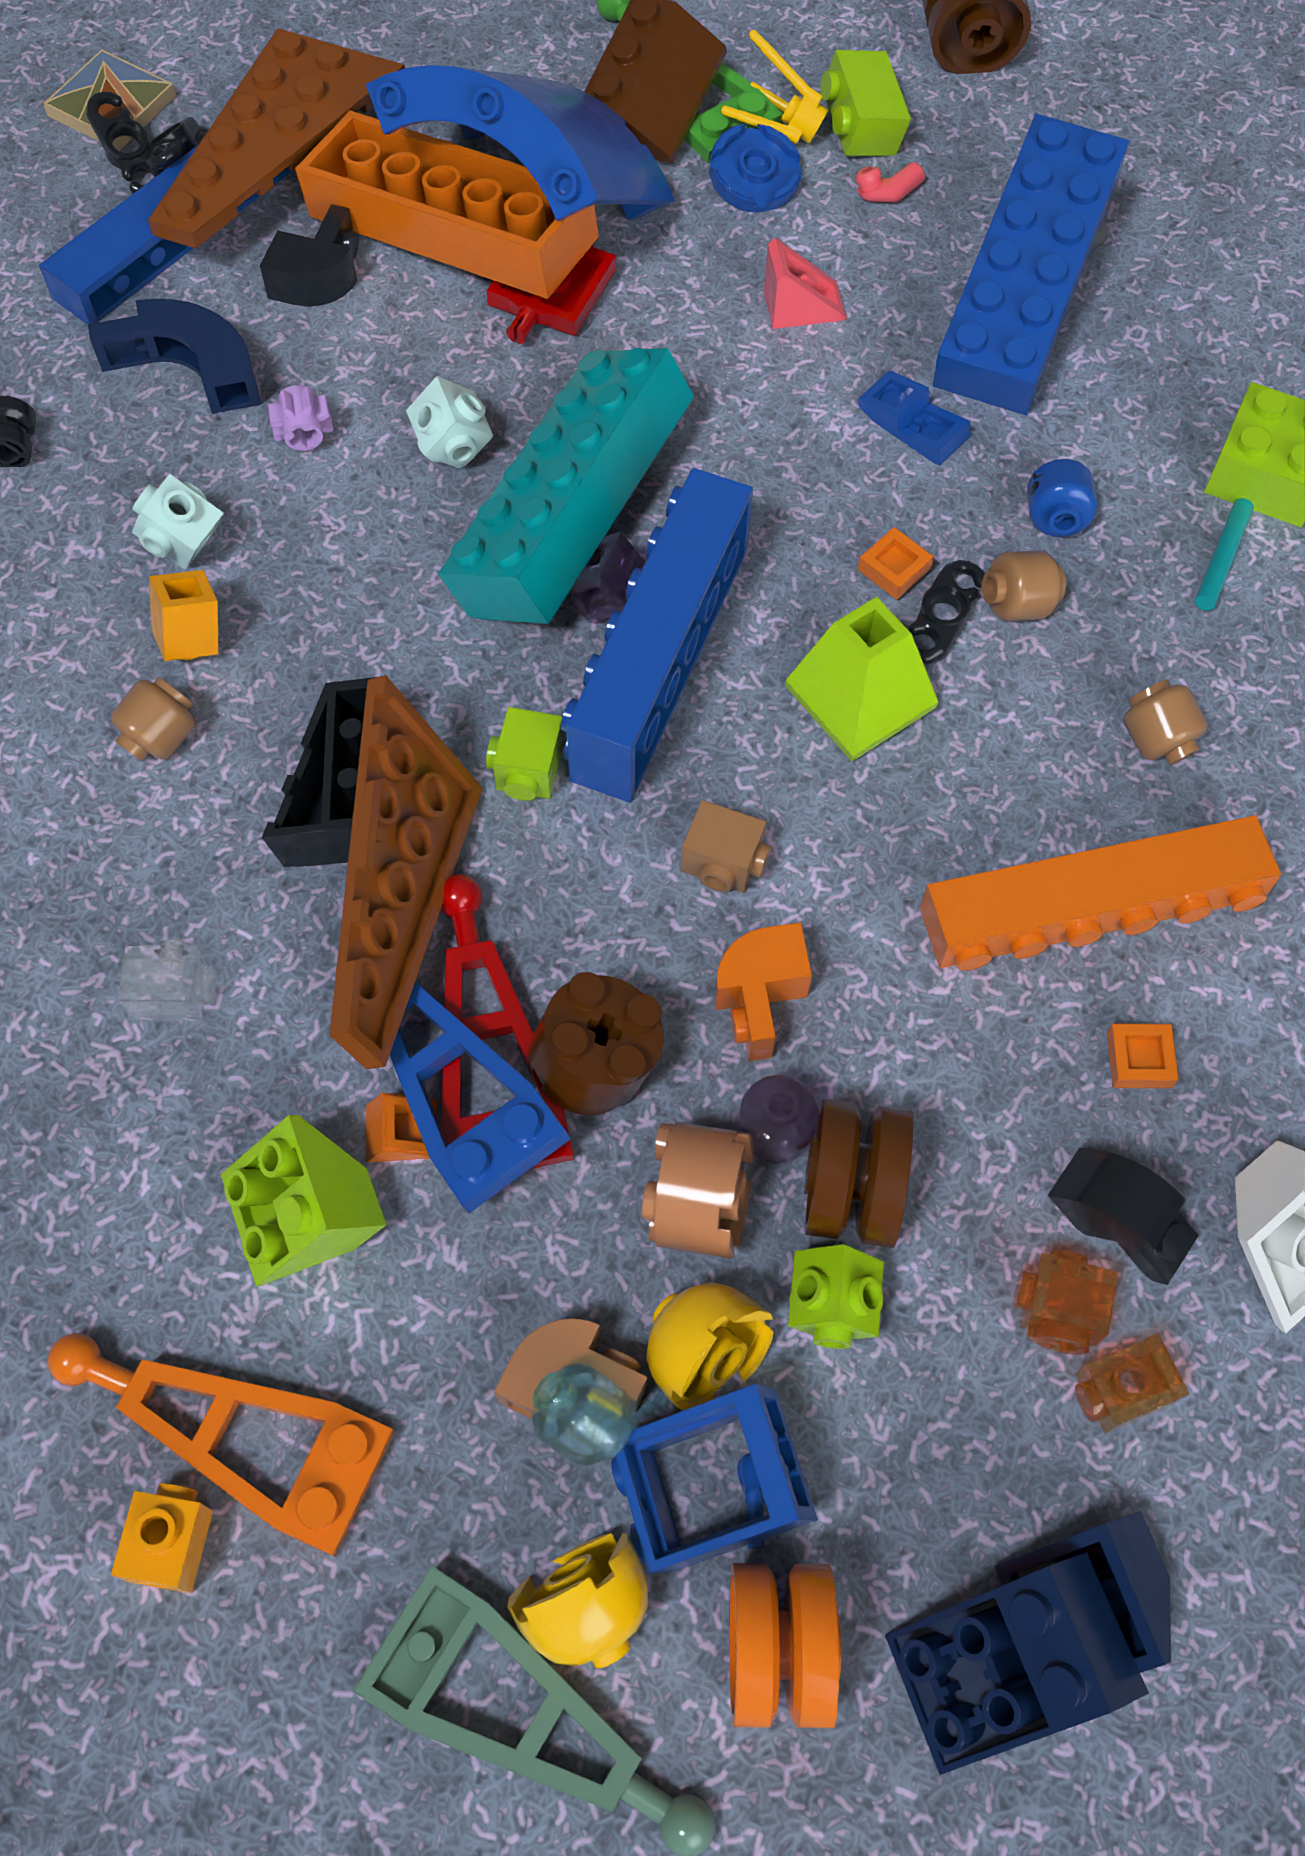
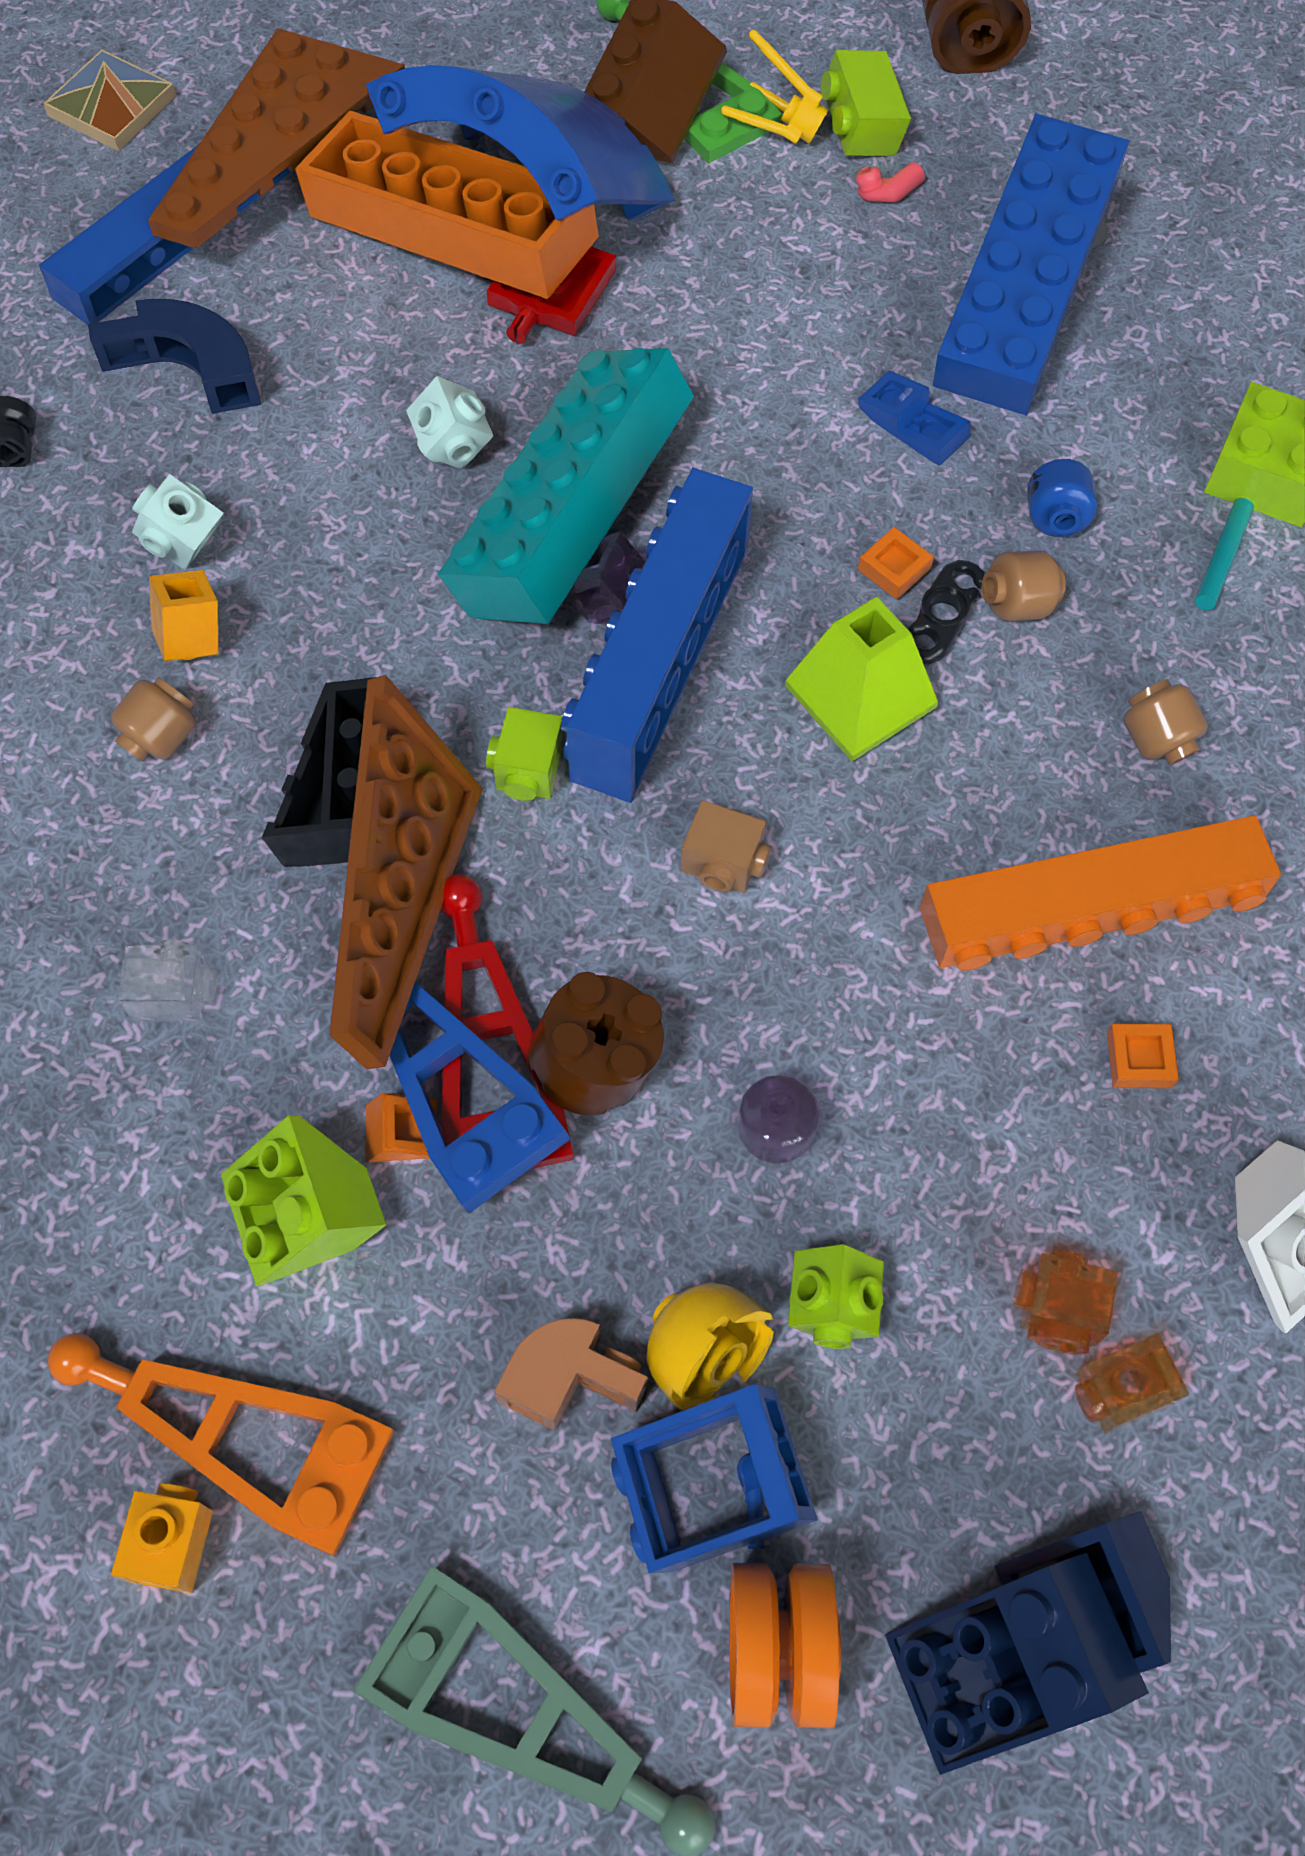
(110, 128): black piece -> none
(172, 144): black piece -> none
(300, 417): lavender gear -> none
(313, 269): black brick -> none
(581, 1414): clear light blue head -> none
(585, 1604): yellow cylinder -> none
(699, 1189): nougat brick -> none
(755, 168): blue tile -> none
(759, 970): orange brick -> none
(798, 290): coral slope -> none
(865, 1173): reddish brown wheel -> none
(1128, 1205): black brick -> none

